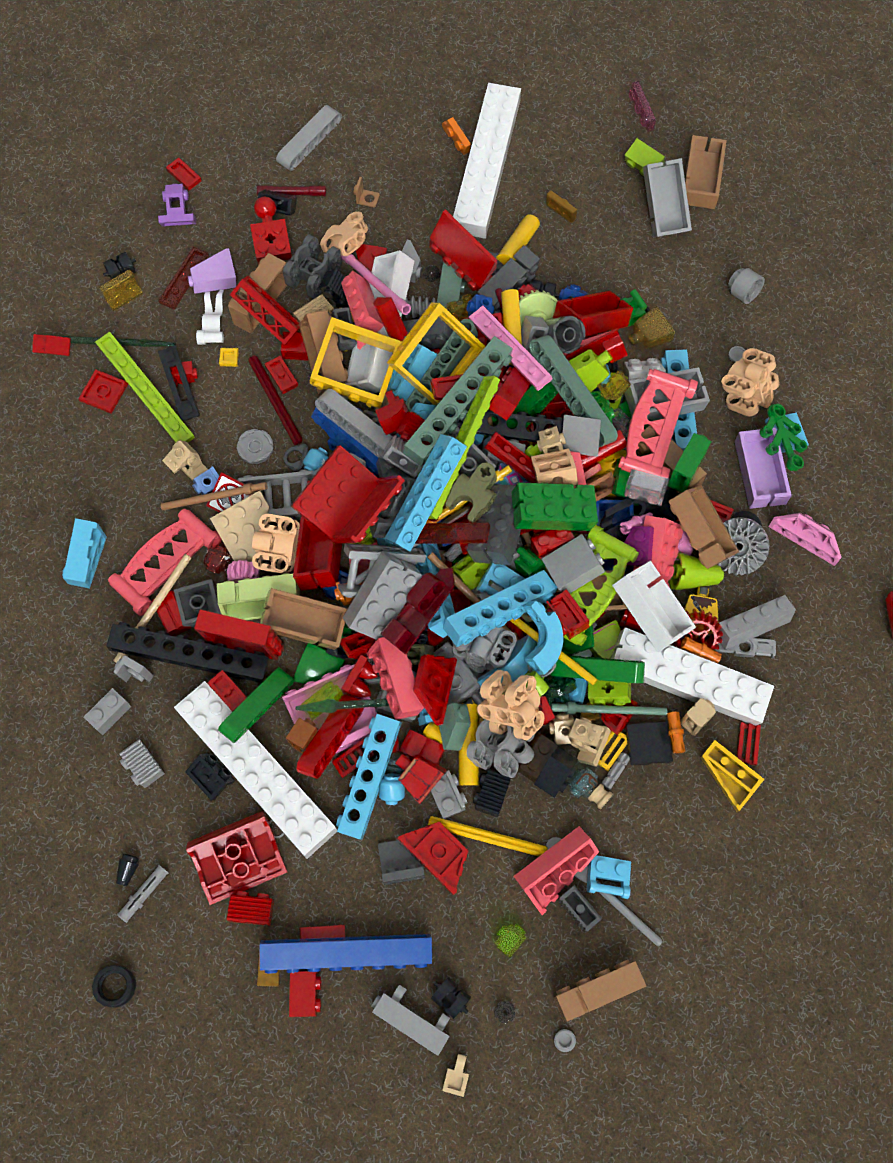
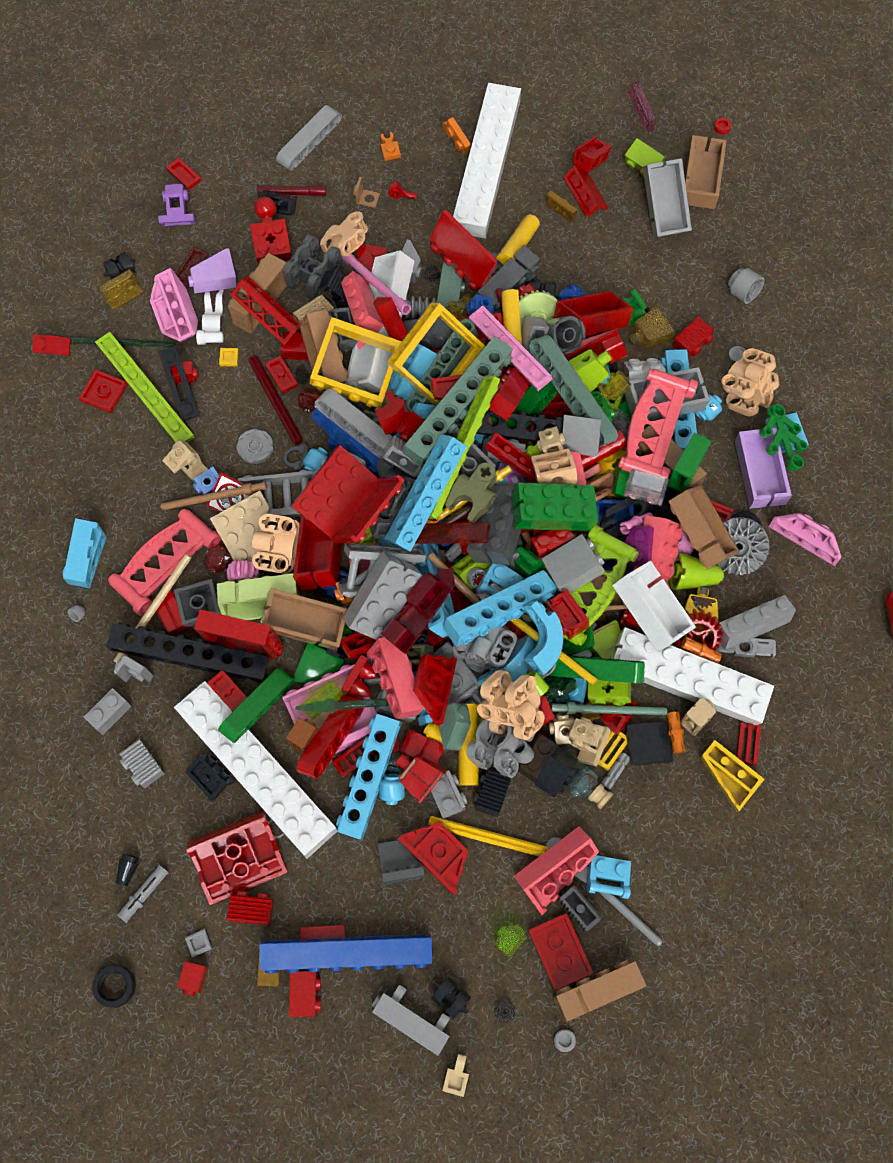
(76, 613): none -> light grey hinge
(173, 306): none -> bright pink wedge
(192, 978): none -> red brick
(198, 943): none -> light grey tile
(301, 372): none -> clear smoke plate
(307, 399): none -> clear red head
(390, 148): none -> orange plate
(396, 191): none -> red piece
(474, 576): none -> light grey tile
(560, 952): none -> red plate
(584, 190): none -> red panel
(591, 154): none -> red hinge
(694, 337): none -> red brick
(712, 409): none -> medium azure head
(722, 126): none -> red tile

